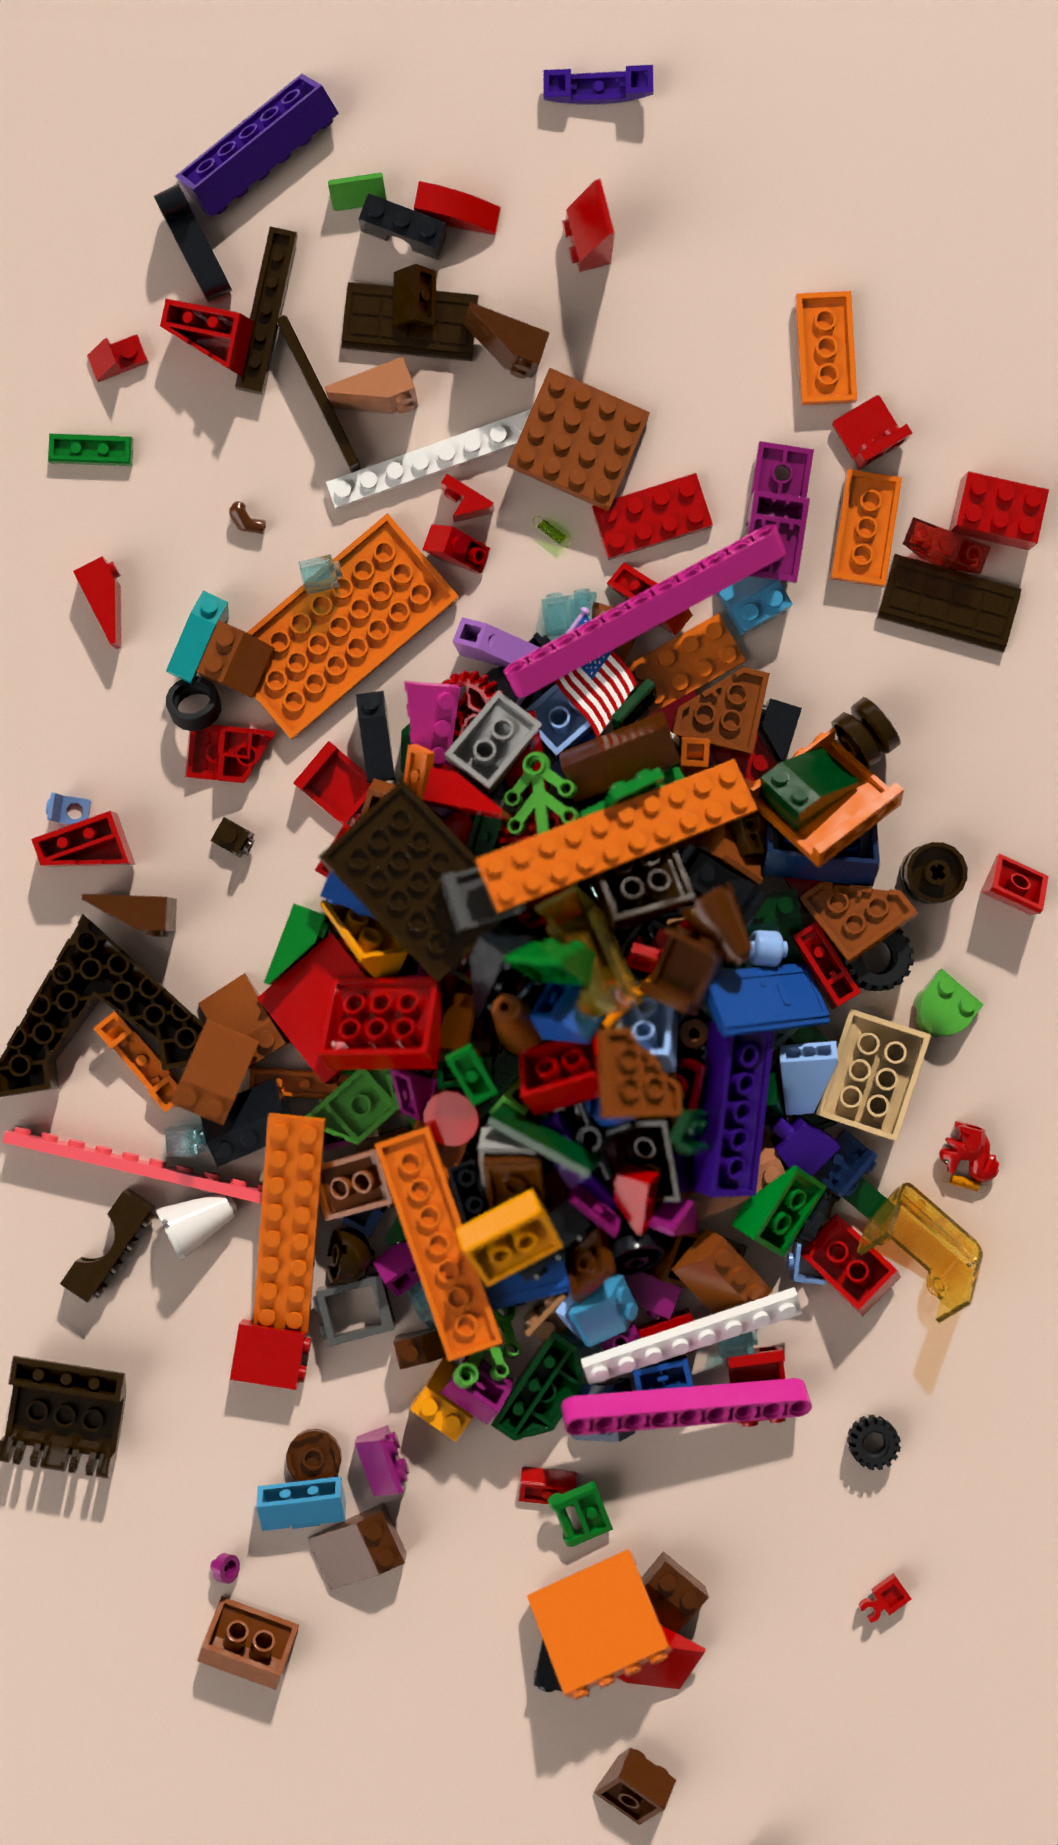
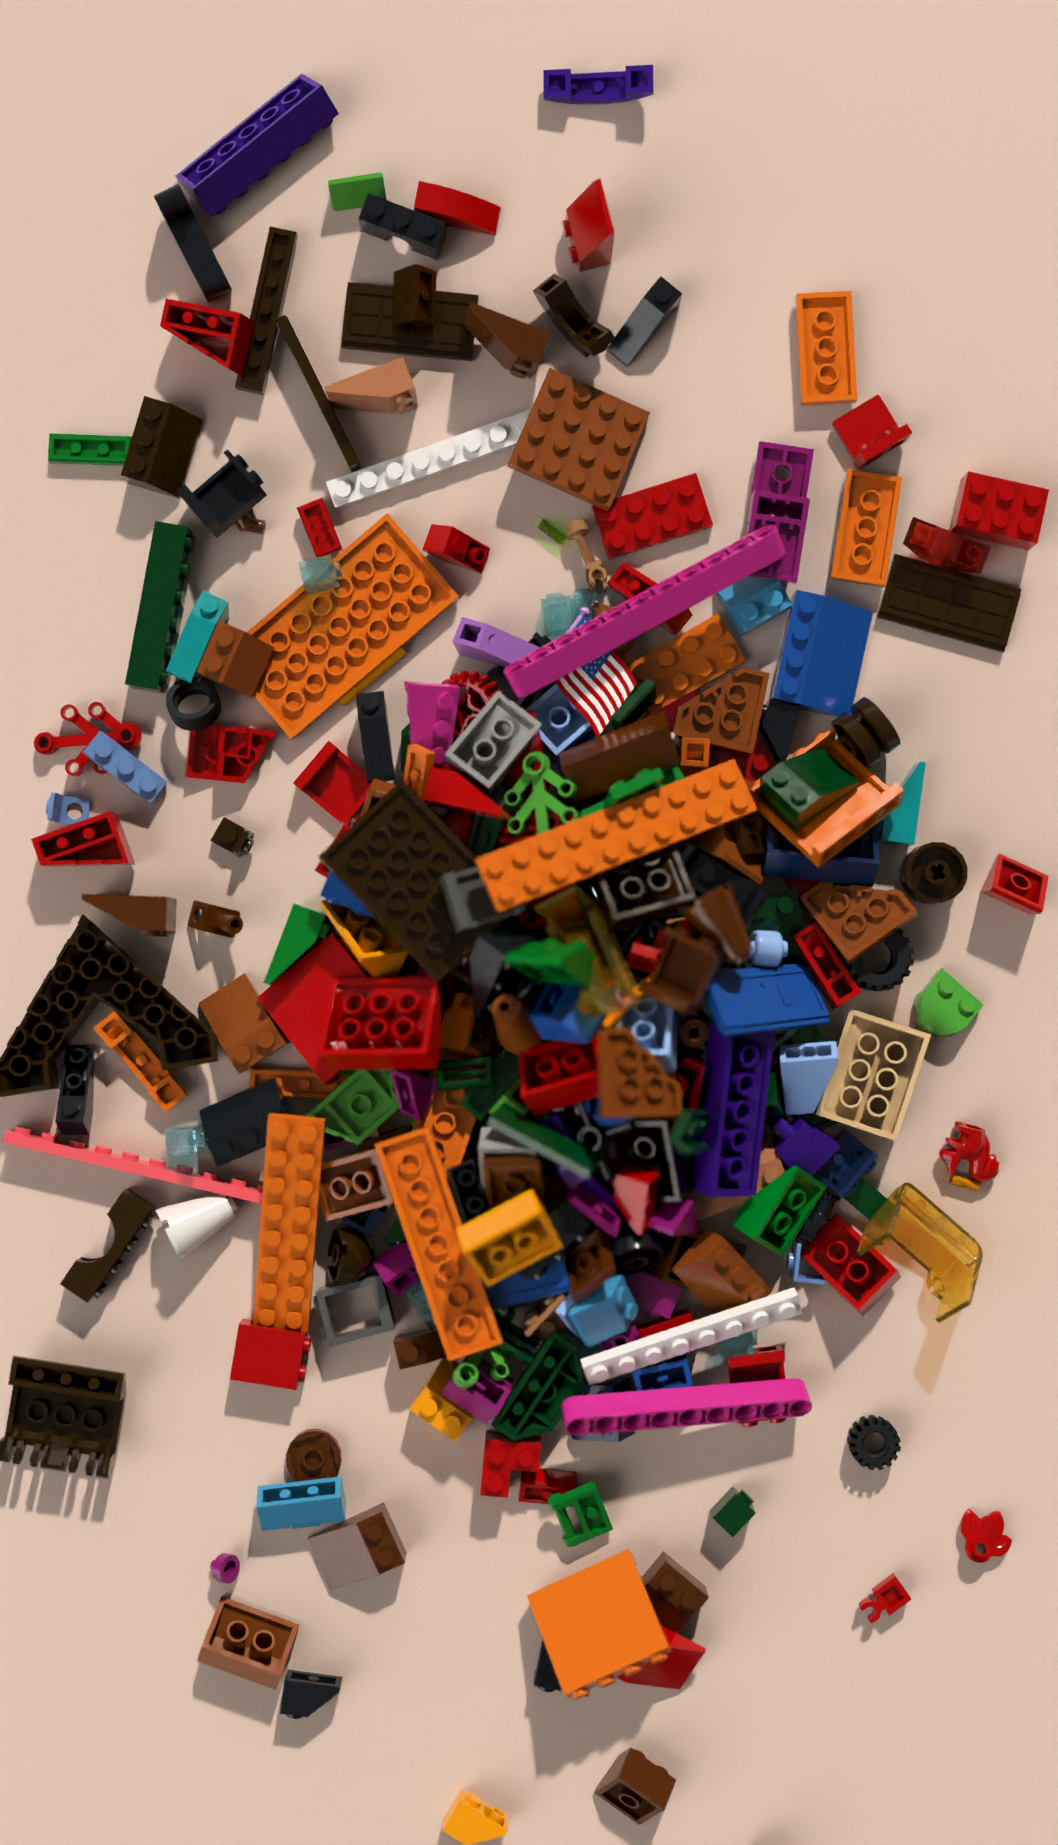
(76, 1091): none -> black slope
(85, 739): none -> red plant
(103, 593): red slope -> none
(116, 358): red slope -> none
(124, 767): none -> medium blue plate
(159, 607): none -> dark green brick
(161, 447): none -> dark brown slope
(214, 1072): dark orange slope -> none
(215, 919): none -> reddish brown bracket
(225, 495): none -> black panel
(307, 1692): none -> black slope
(319, 528): none -> red plate
(369, 679): none -> light orange bar
(382, 1462): magenta slope -> none
(451, 1117): red tile -> none
(471, 1074): green slope -> none
(472, 502): red slope -> none
(474, 1821): none -> light orange slope
(504, 1455): none -> red brick
(515, 1335): none -> dark green tile
(571, 318): none -> dark brown arch
(594, 569): none -> medium nougat bar
(645, 321): none -> black slope
(733, 1511): none -> dark green brick
(821, 654): none -> blue slope
(901, 824): none -> teal slope
(985, 1531): none -> red plate

